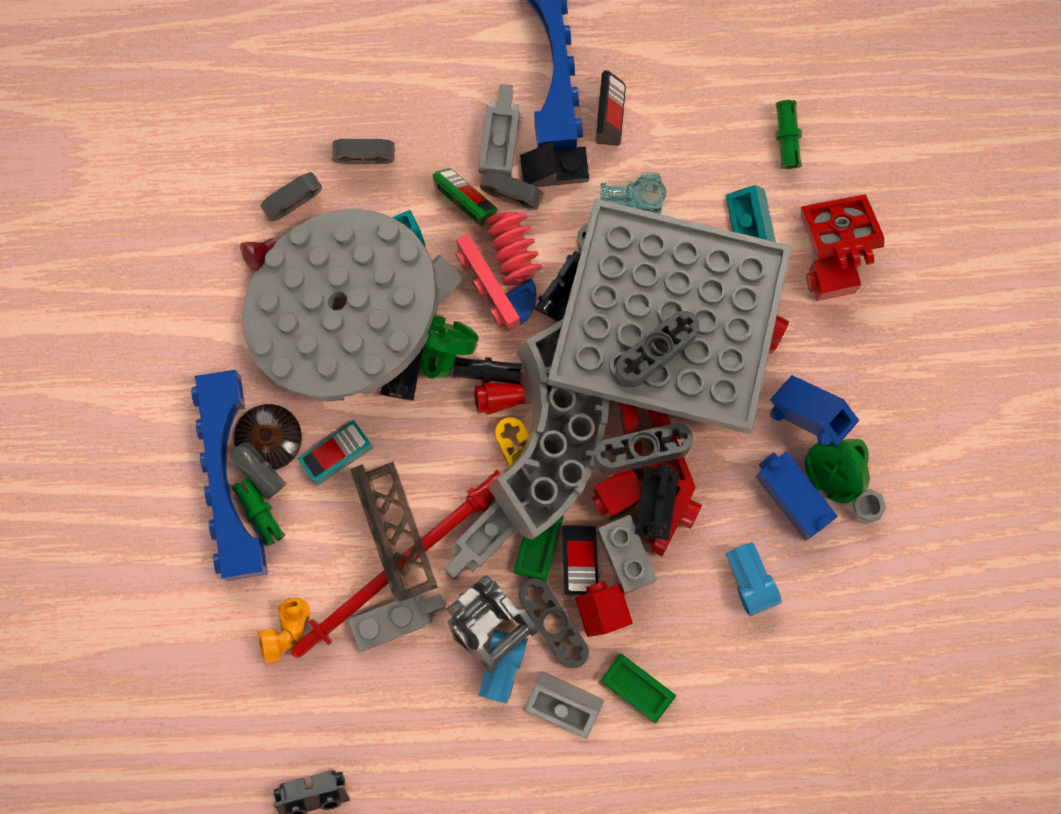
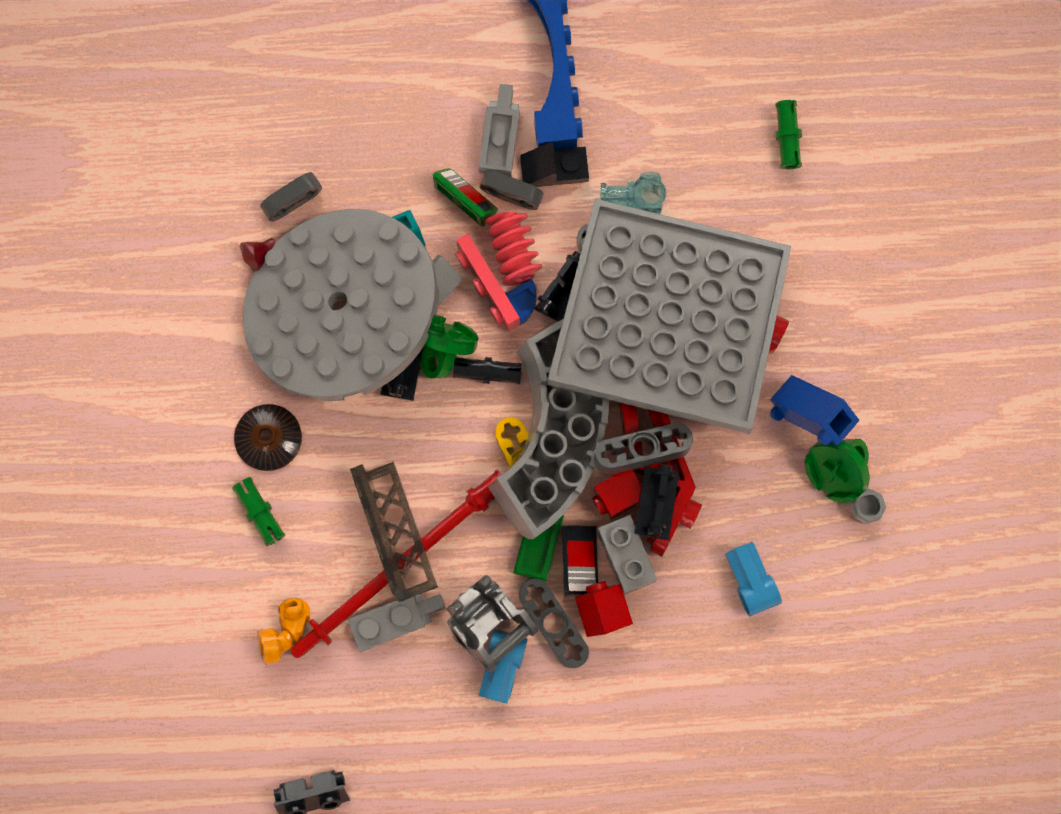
(219, 400): blue arch -> none
(257, 470): dark grey bar -> none
(335, 453): slope -> none
(363, 151): dark grey beam -> none
(480, 541): light grey hinge -> none
(497, 397): red cone -> none
(564, 704): light grey slope -> none
(610, 110): slope -> none
(638, 688): green tile -> none
(681, 342): dark grey beam -> none
(750, 213): teal slope -> none
(795, 494): blue brick -> none
(829, 281): red brick -> none
(843, 230): red piece -> none

